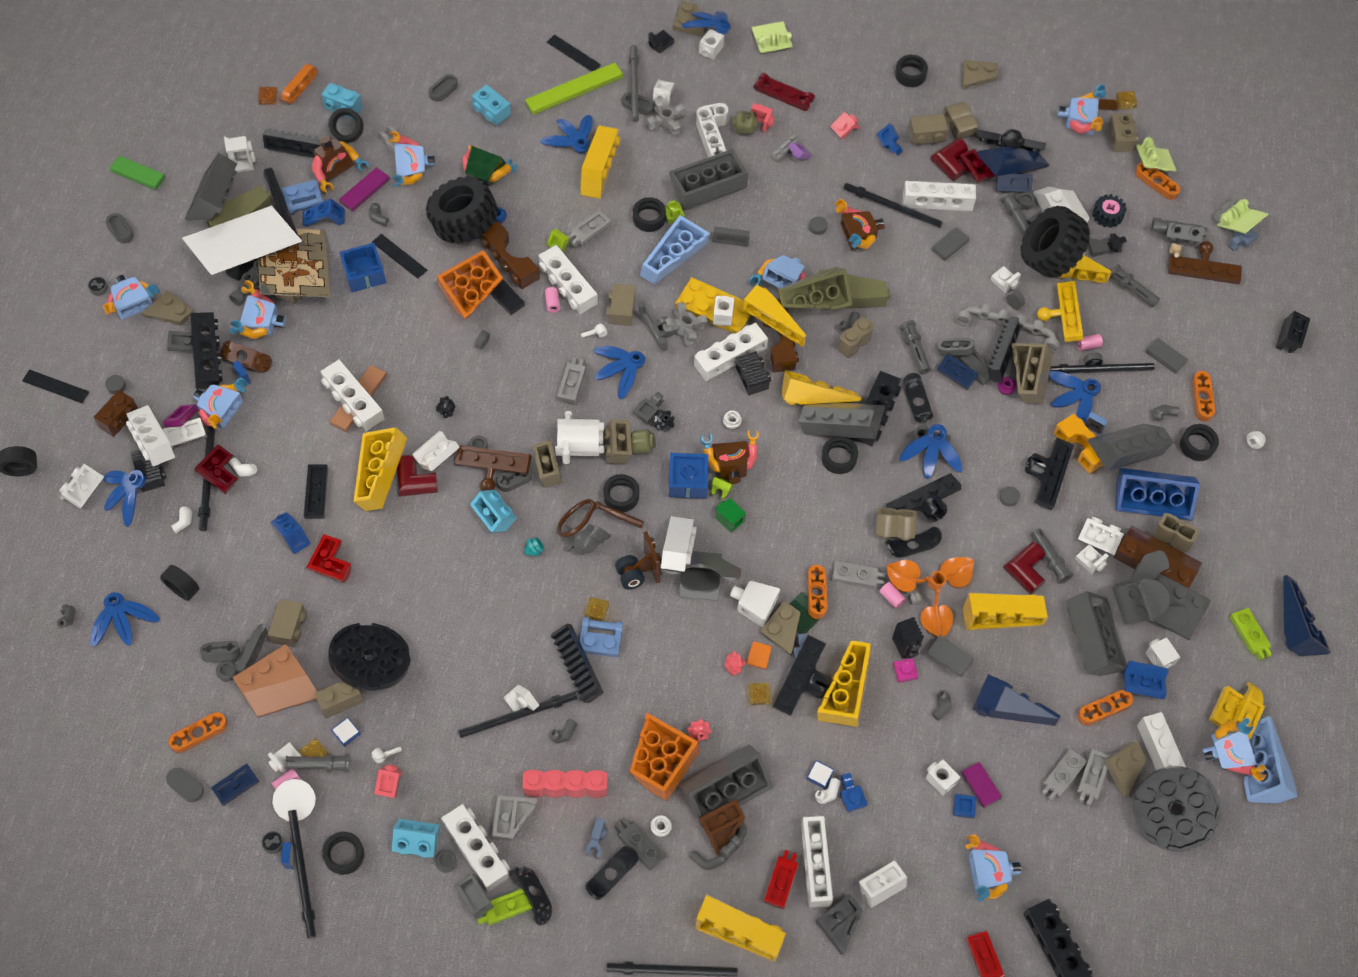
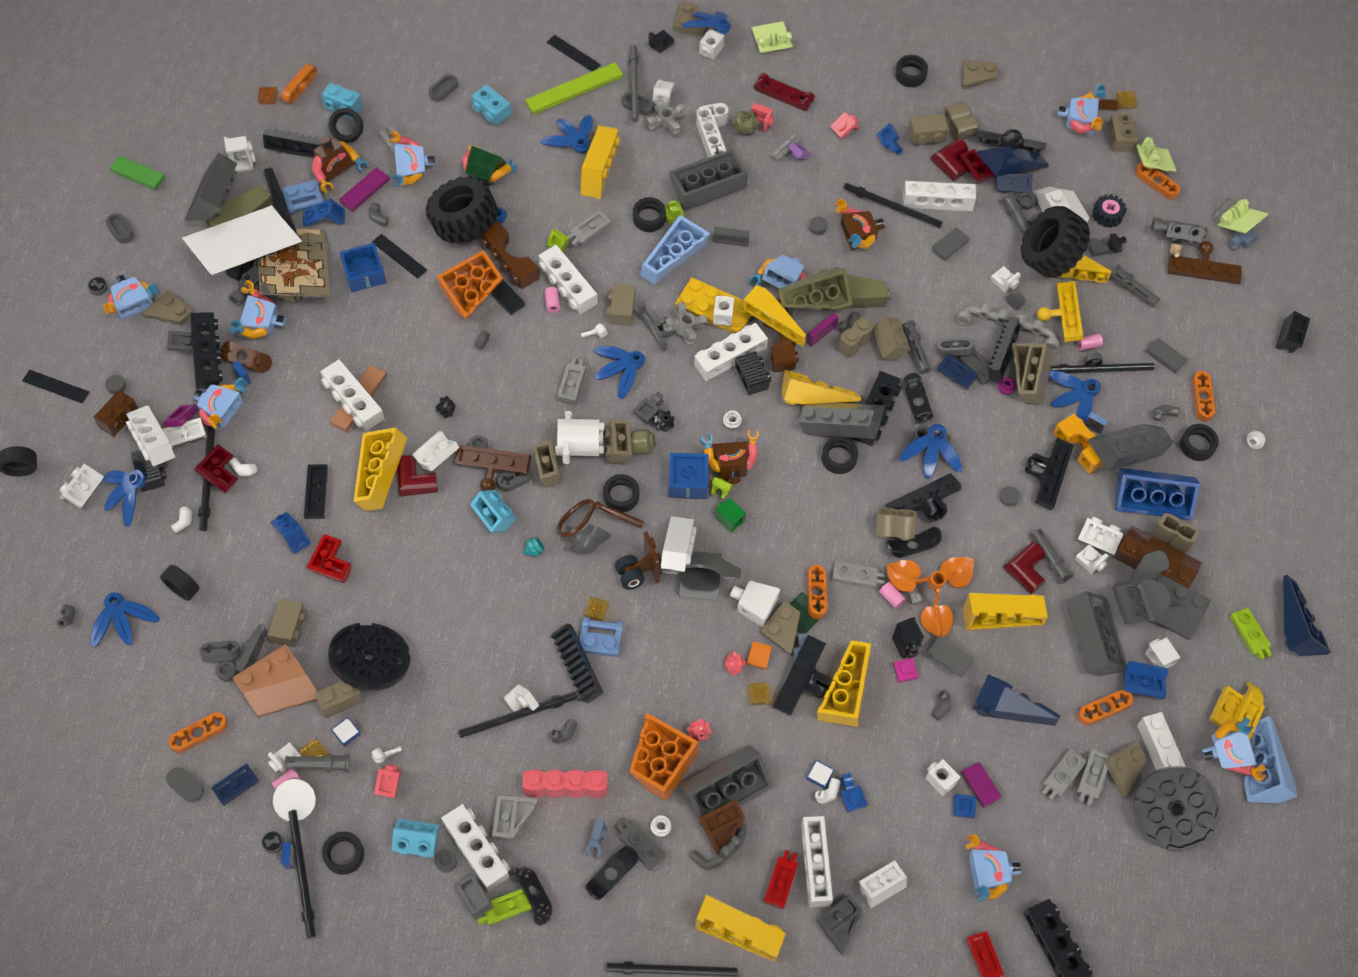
(822, 329): none -> magenta tile
(891, 338): none -> dark tan brick

